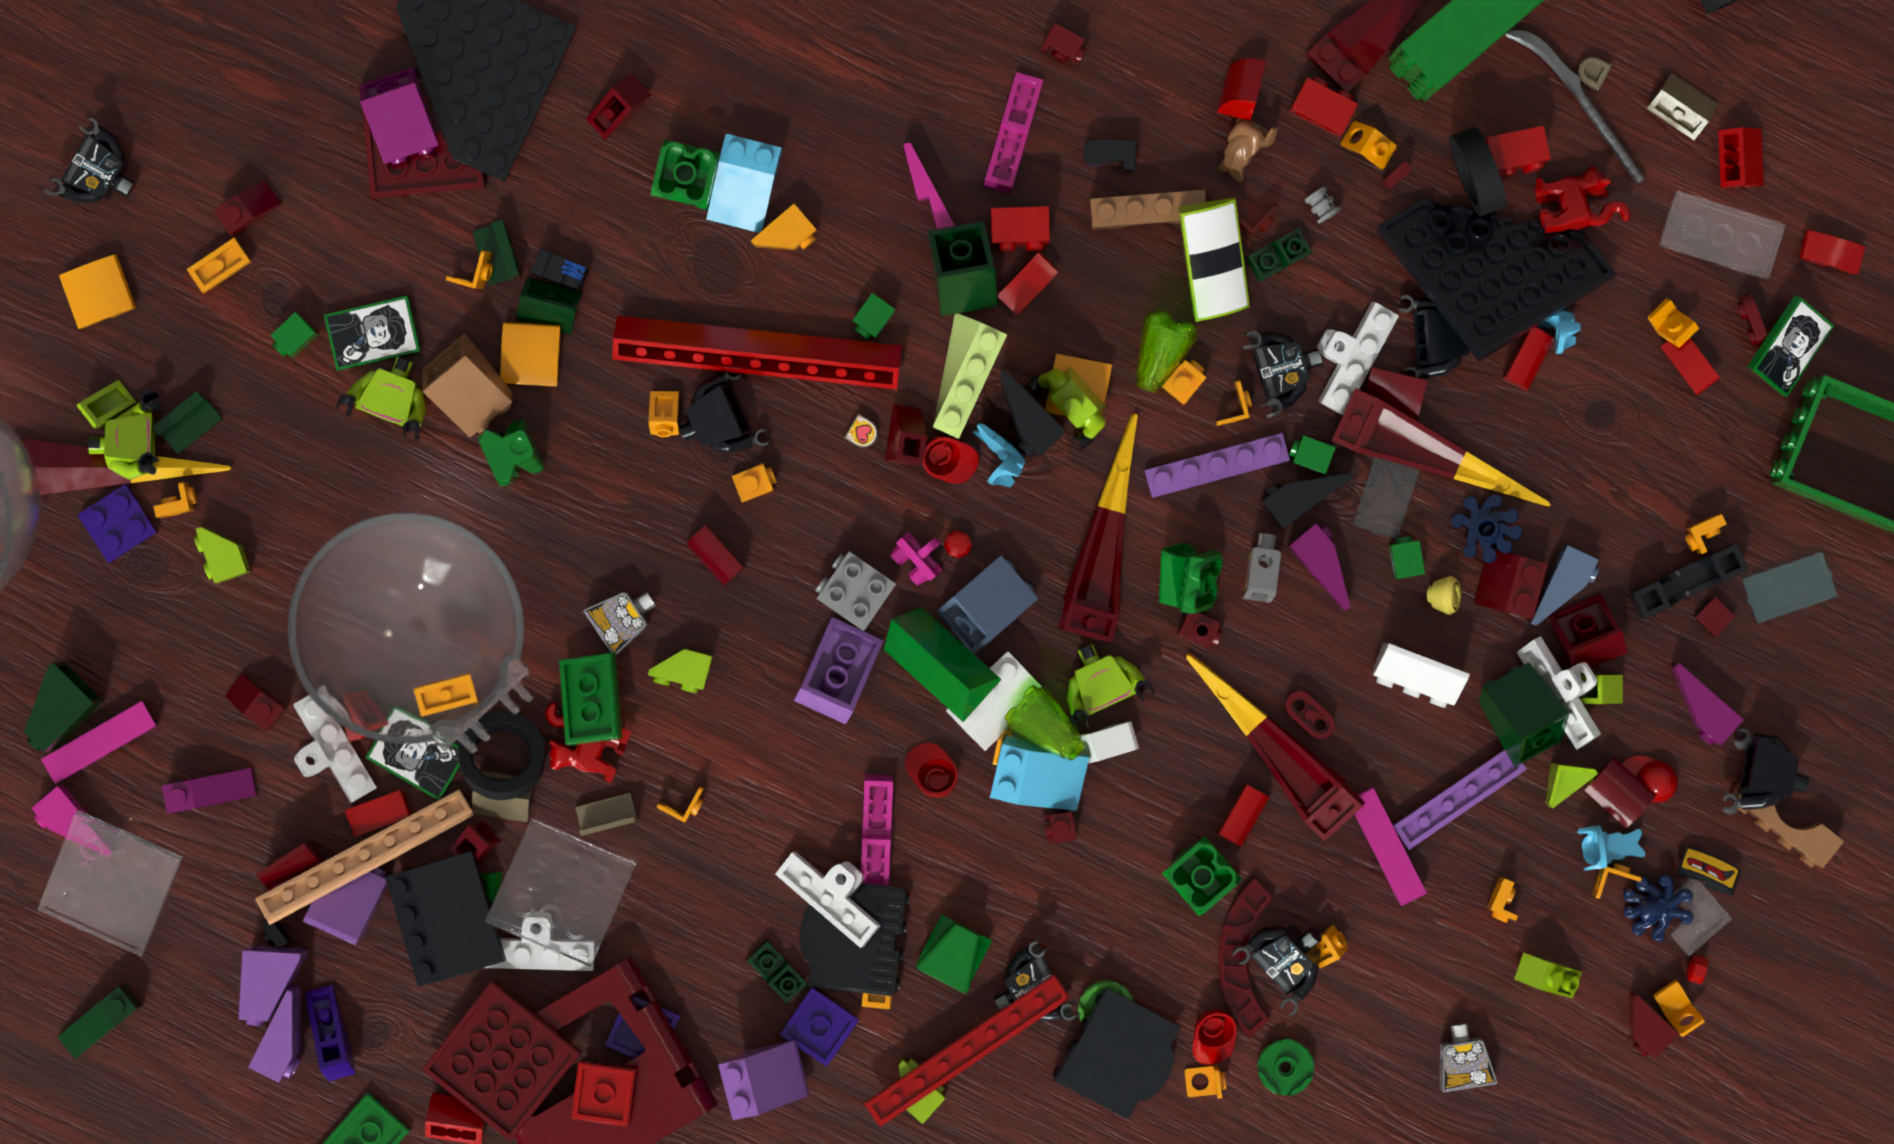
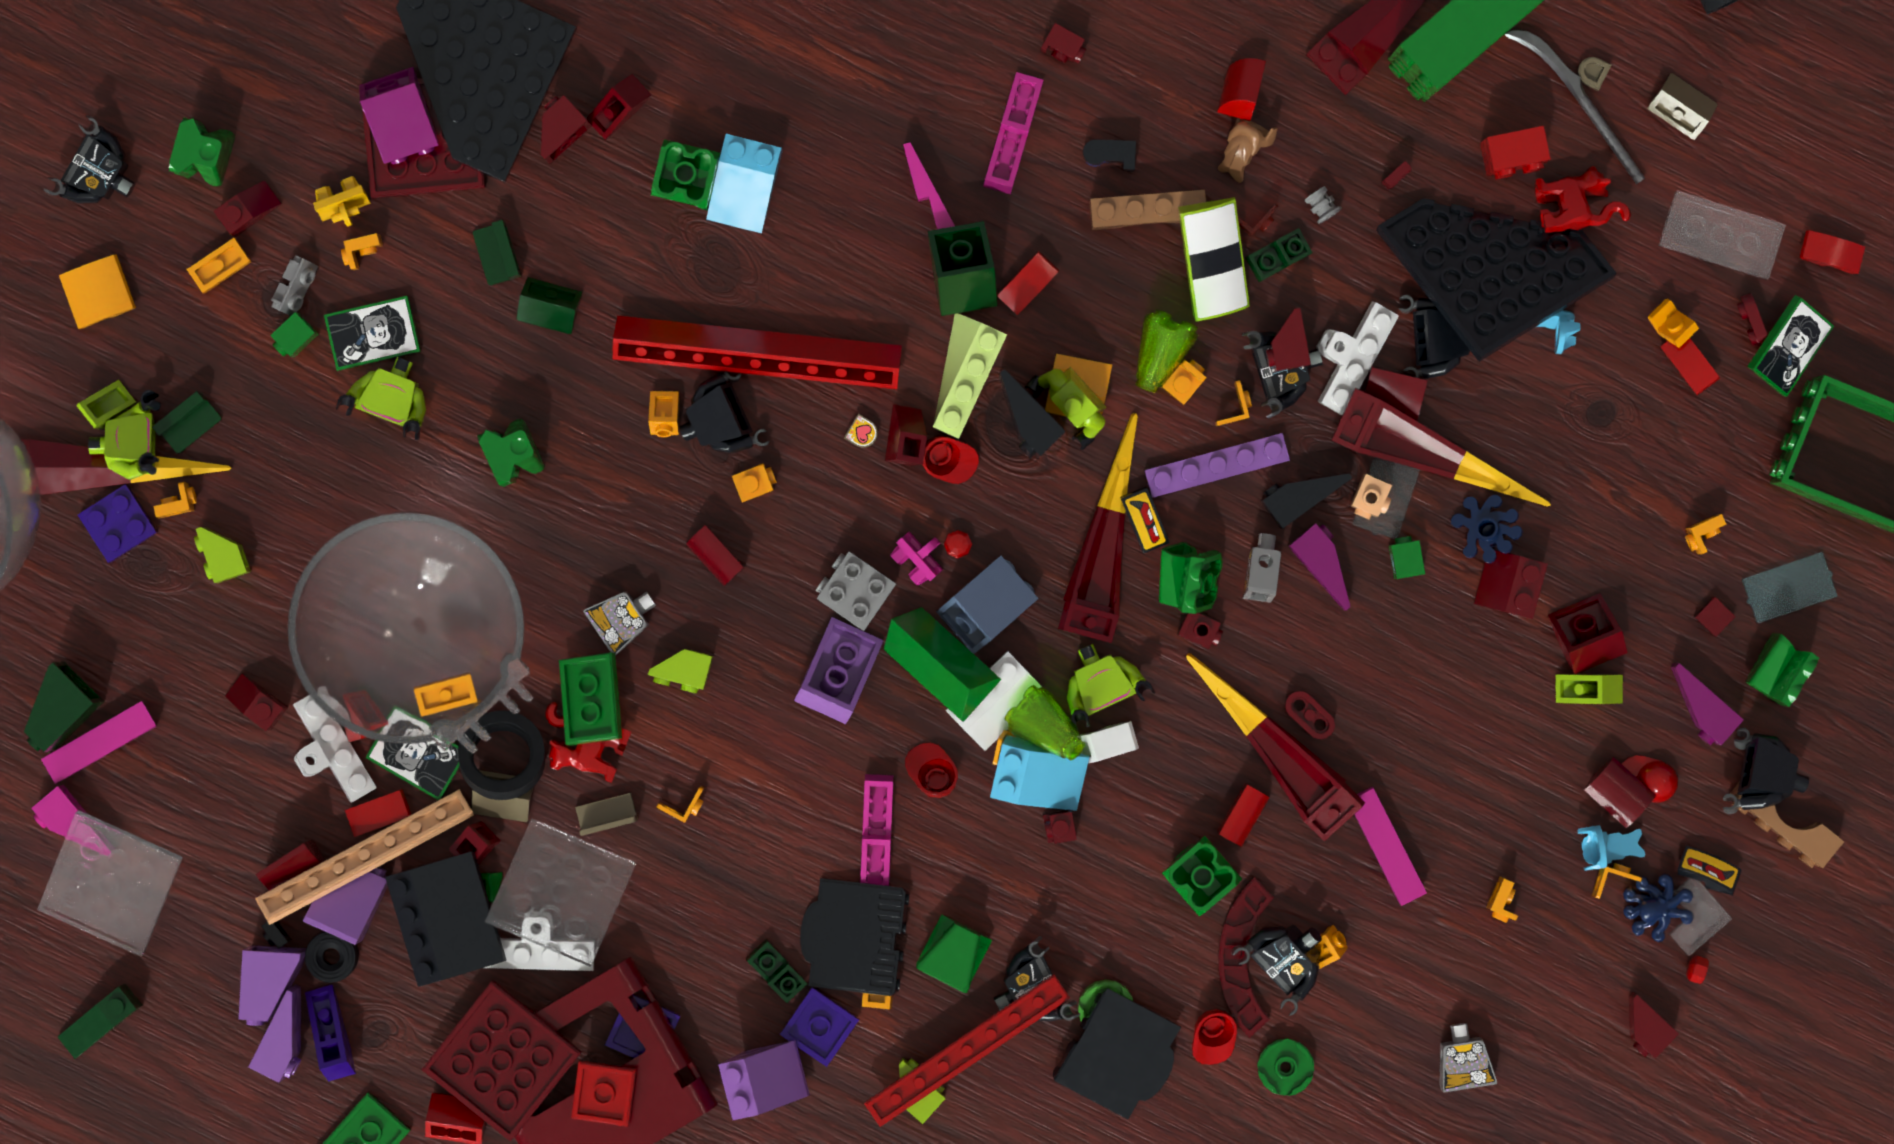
(201, 152): none -> green piece
(209, 790): magenta slope -> none
(300, 274): none -> light grey hinge
(330, 972): none -> black tyre
(341, 205): none -> yellow hips
(365, 245): none -> light orange bracket
(466, 386): medium nougat slope -> none
(482, 274): light orange bracket -> none
(530, 354): light orange slope -> none
(560, 127): none -> dark red slope
(560, 270): black leg -> none
(787, 232): light orange slope -> none
(831, 895): white plate -> none
(873, 317): green brick -> none
(1012, 459): medium azure hair -> none
(1020, 228): red brick -> none
(1144, 519): none -> slope
(1216, 1081): light orange bracket -> none
(1289, 345): none -> dark red slope
(1311, 454): green brick -> none
(1324, 106): red brick -> none
(1371, 497): none -> light nougat brick
(1372, 144): light orange bracket -> none
(1419, 675): white slope -> none
(1445, 595): light yellow cone -> none
(1457, 799): medium lavender plate -> none
(1477, 171): black tyre -> none
(1523, 713): dark green slope -> none
(1528, 358): red brick -> none
(1548, 975): lime slope -> none
(1565, 781): lime slope -> none
(1567, 688): white plate -> none
(1568, 577): sand blue slope -> none
(1677, 1006): light orange bracket -> none
(1687, 580): black arch -> none
(1741, 157): red brick -> none
(1781, 670): none -> green piece

